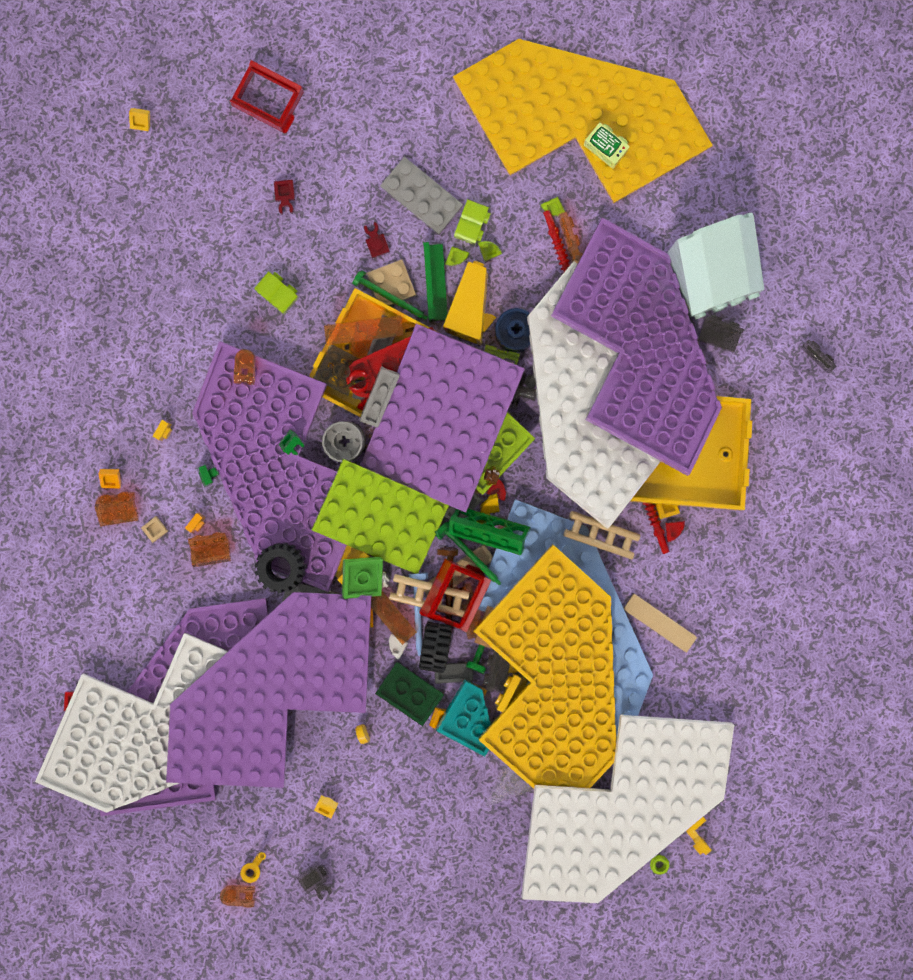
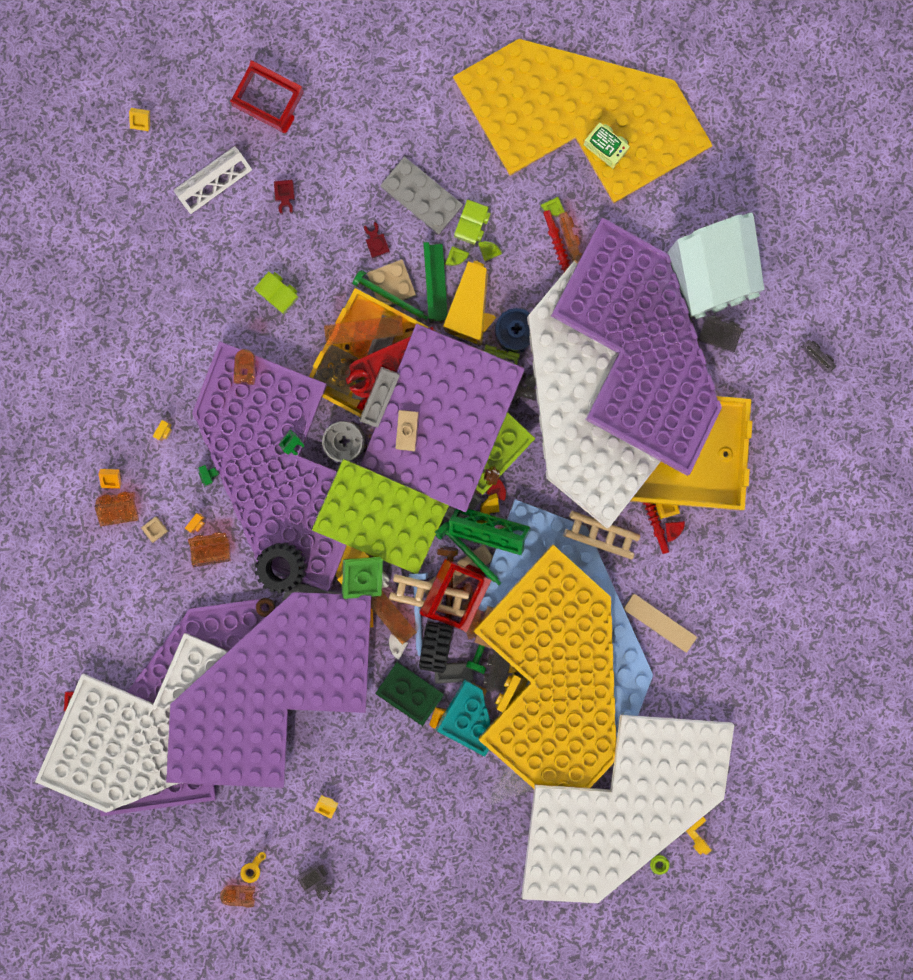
(207, 175): none -> white fence
(264, 601): none -> reddish brown plate
(362, 734): yellow tile -> none
(407, 430): none -> tan plate

